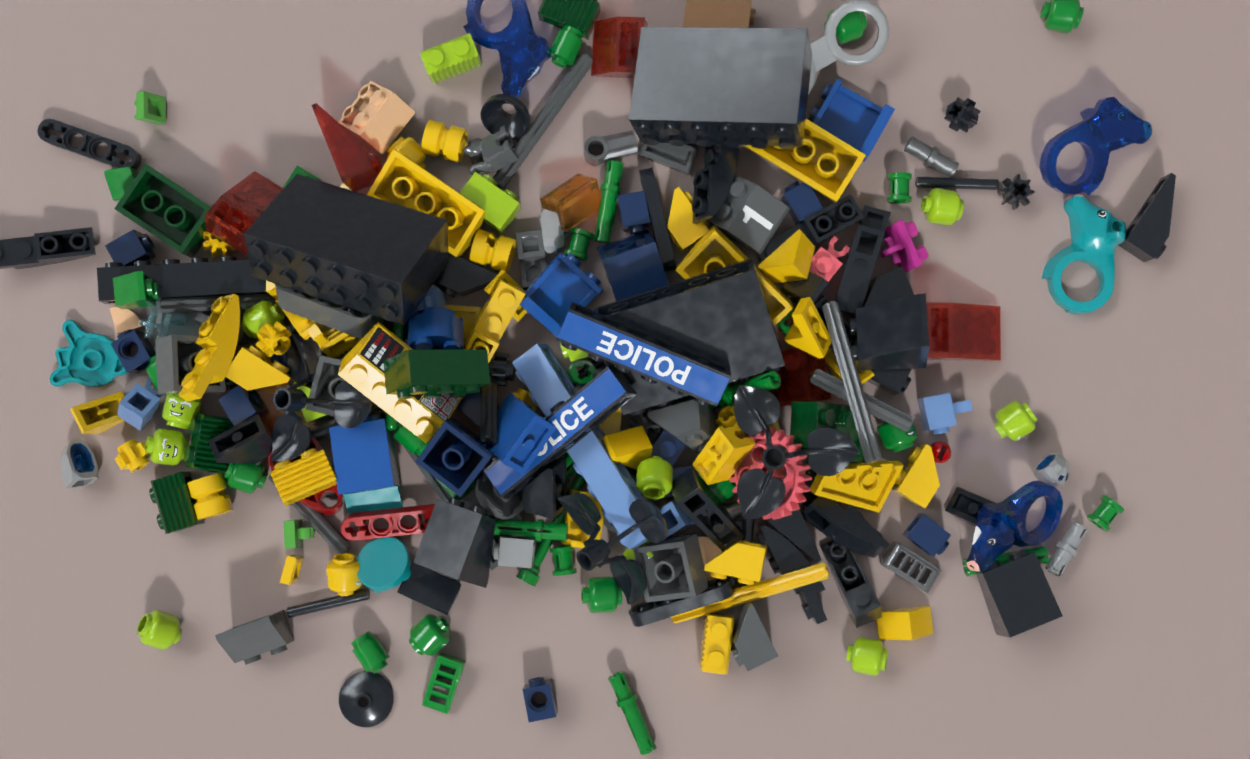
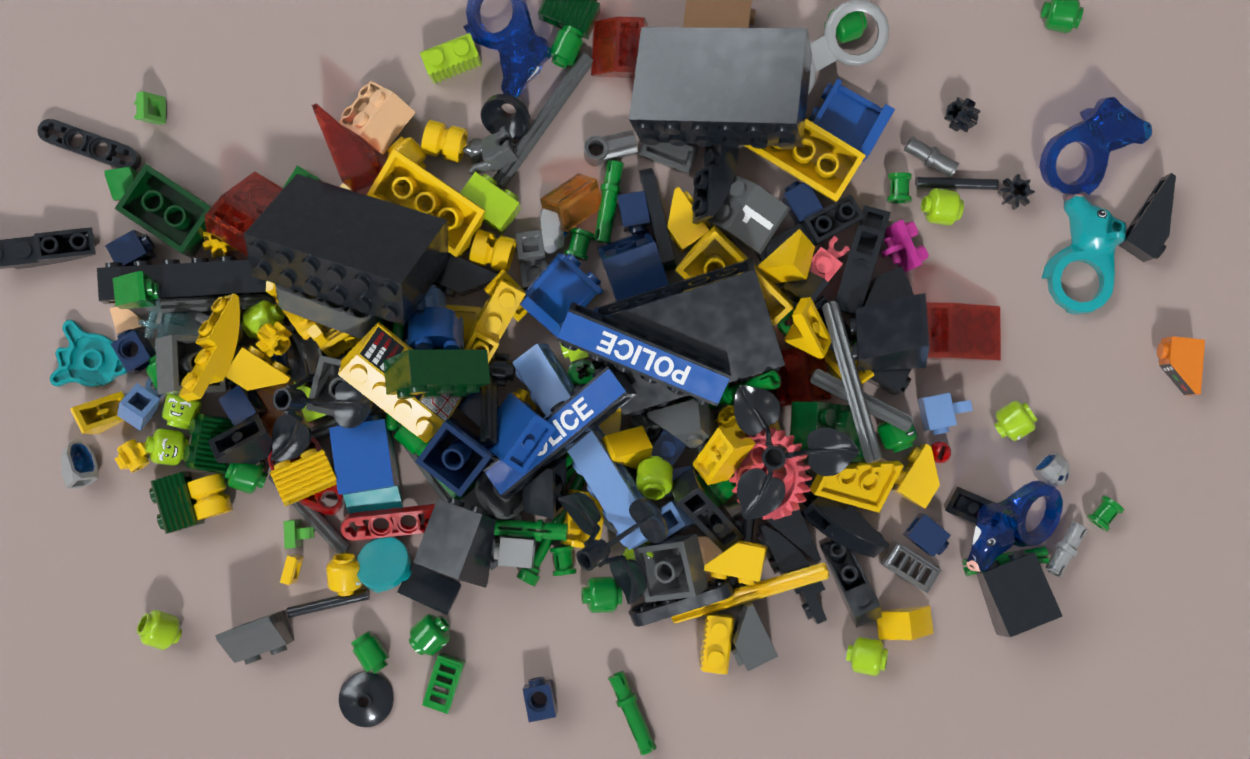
(1183, 362): none -> orange slope

